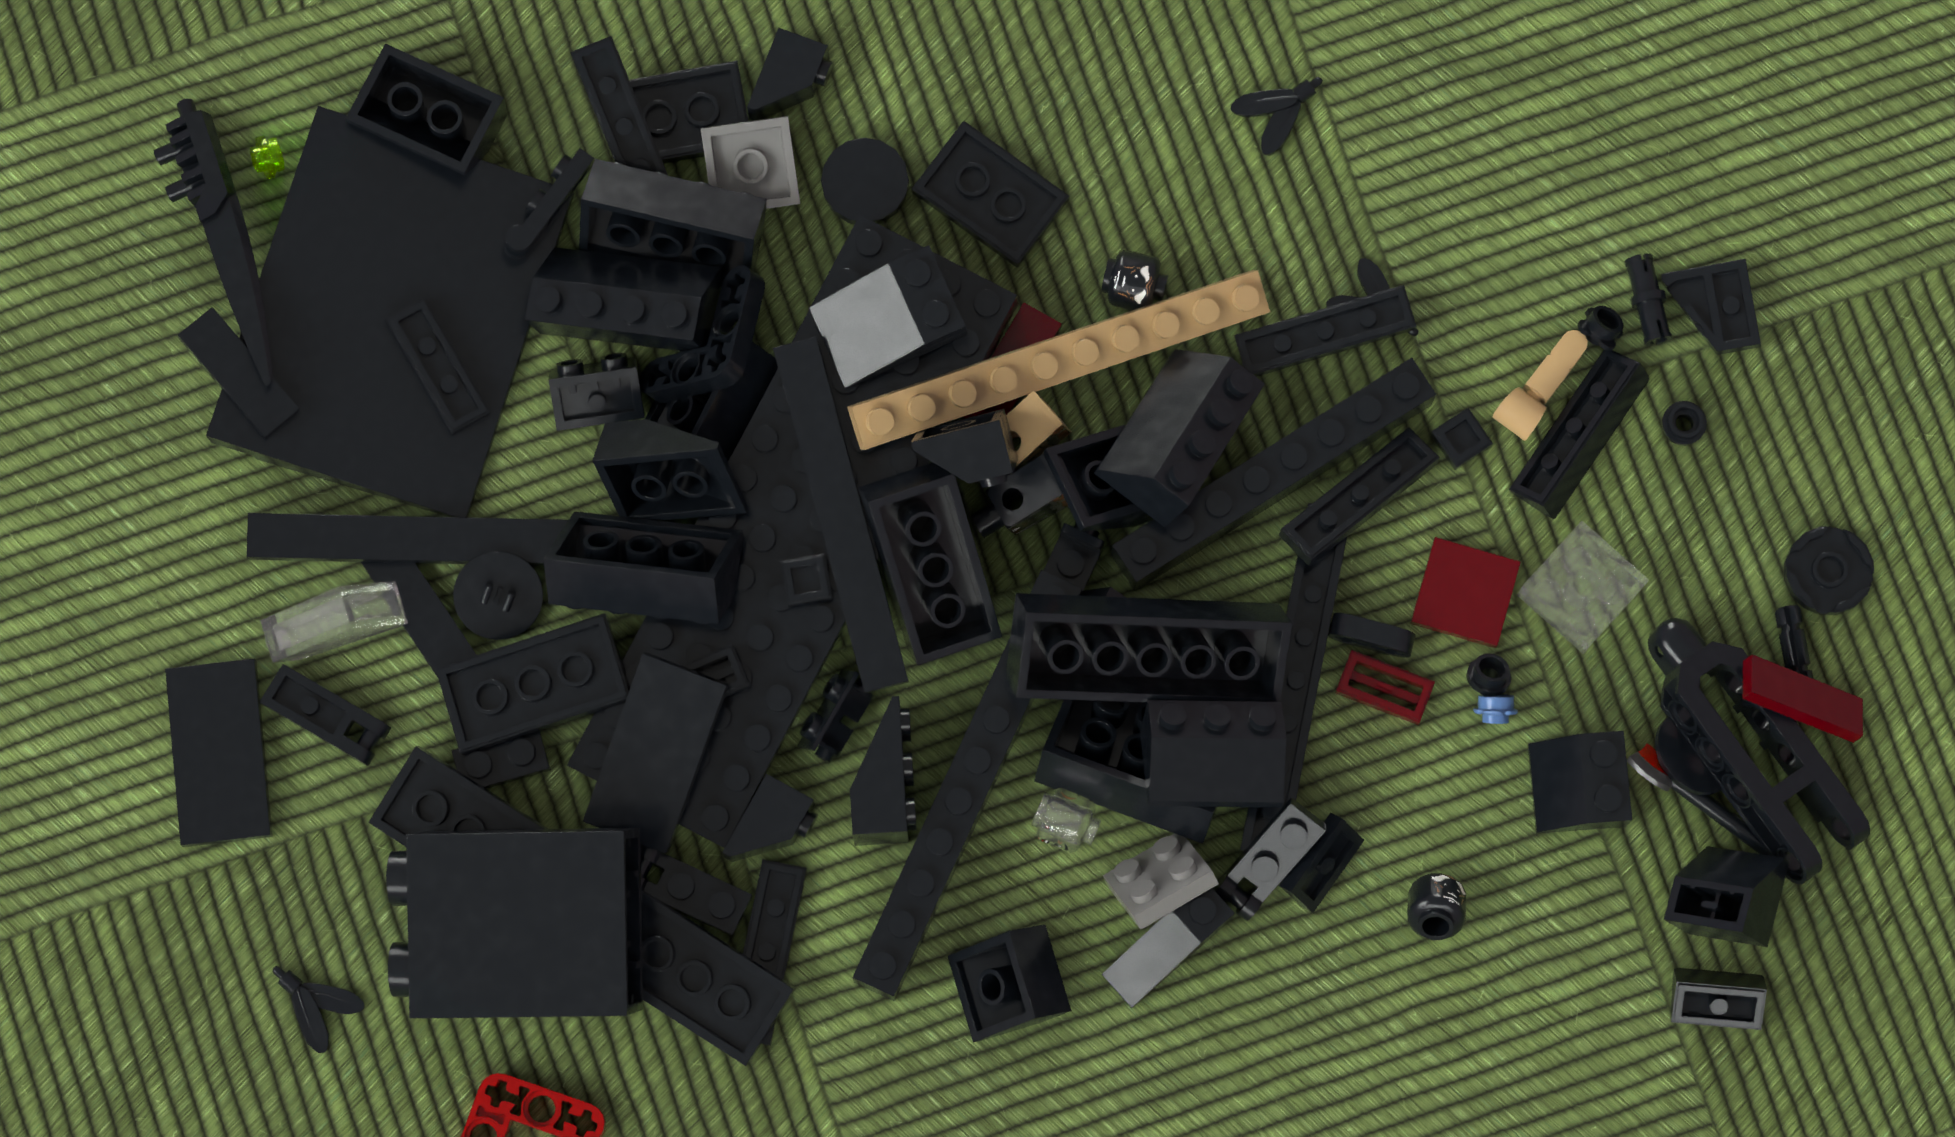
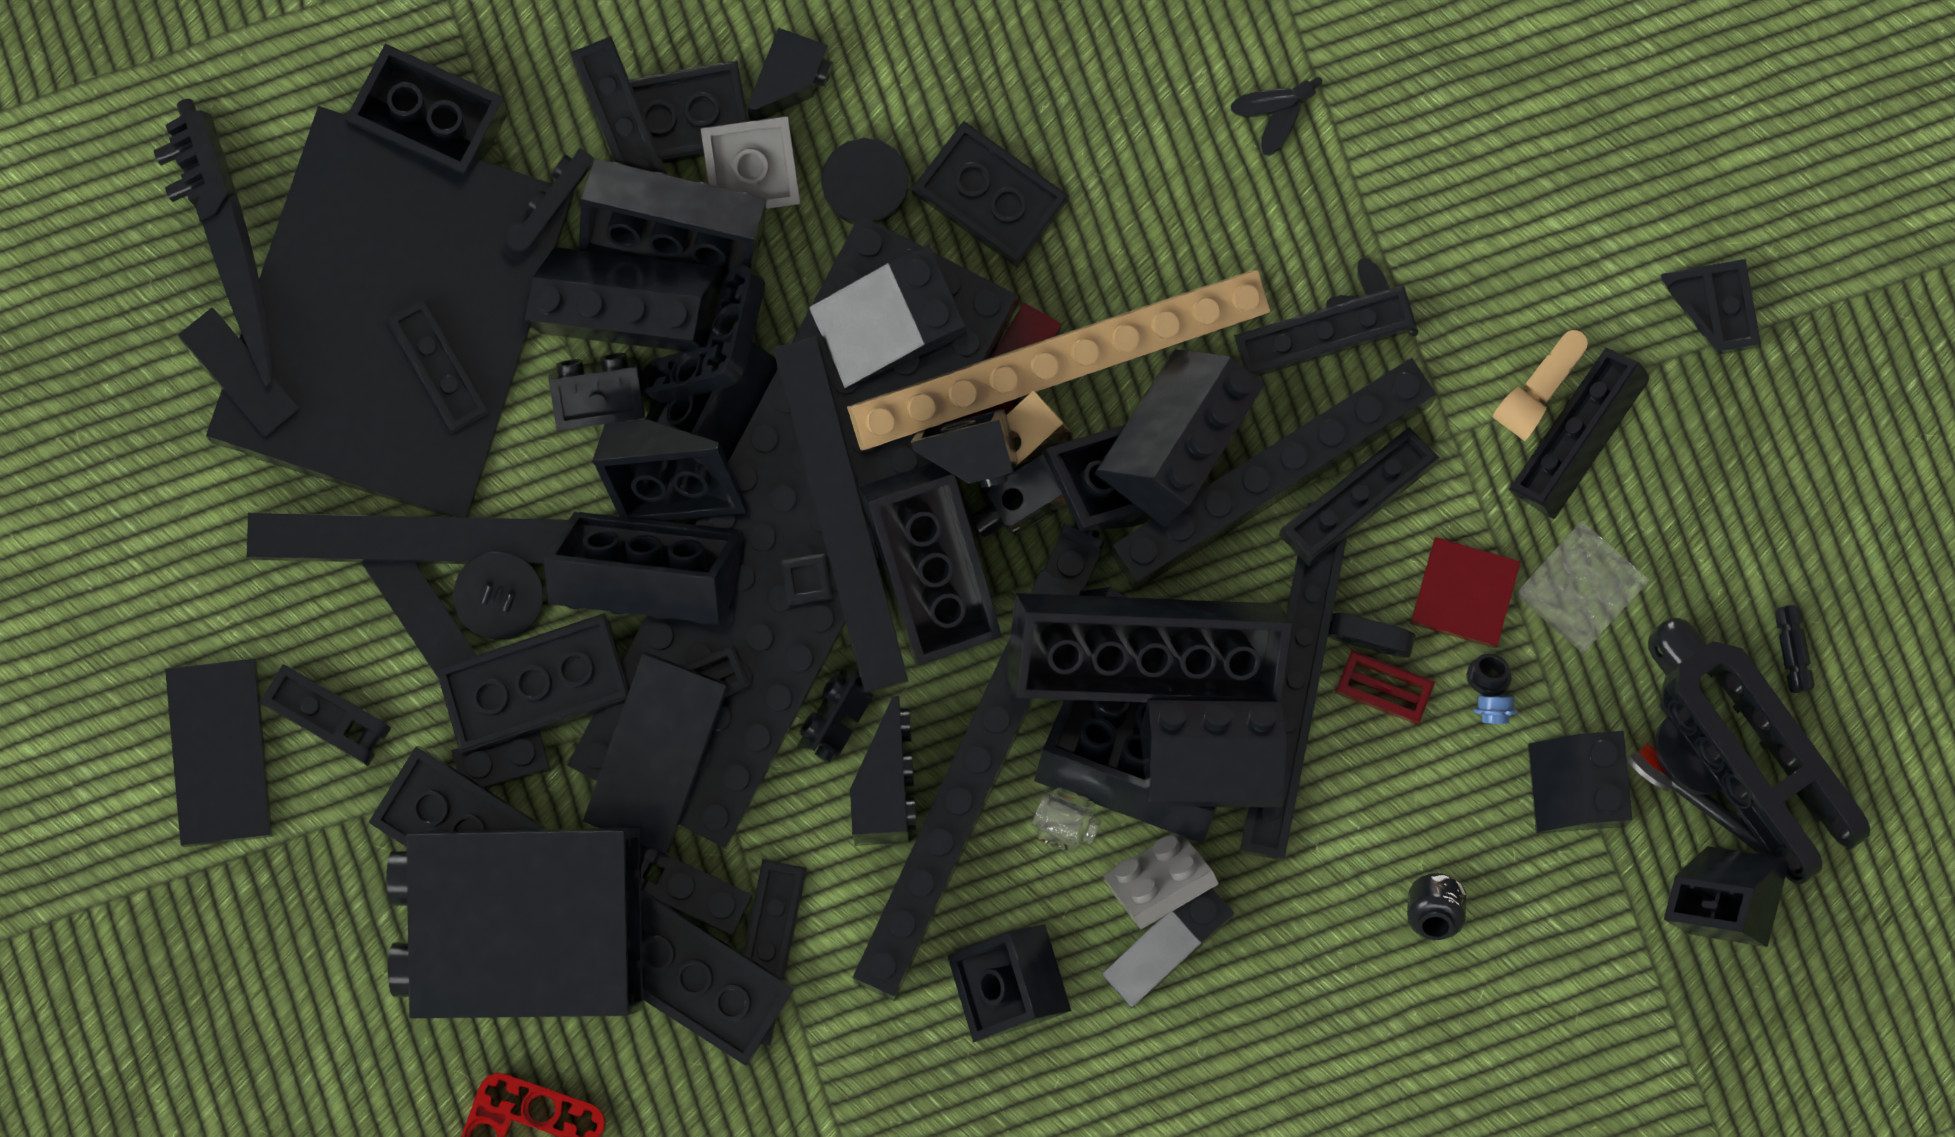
(267, 156): clear neon green plate -> none
(308, 999): black piece -> none
(333, 620): clear slope -> none
(771, 821): black slope -> none
(1133, 280): black head -> none
(1270, 857): plate -> none
(1322, 864): black plate -> none
(1461, 438): black tile -> none
(1602, 327): black plate -> none
(1648, 299): black pin -> none
(1693, 414): black plate -> none
(1718, 998): black slope -> none
(1802, 698): dark red tile -> none
(1828, 570): black tile -> none

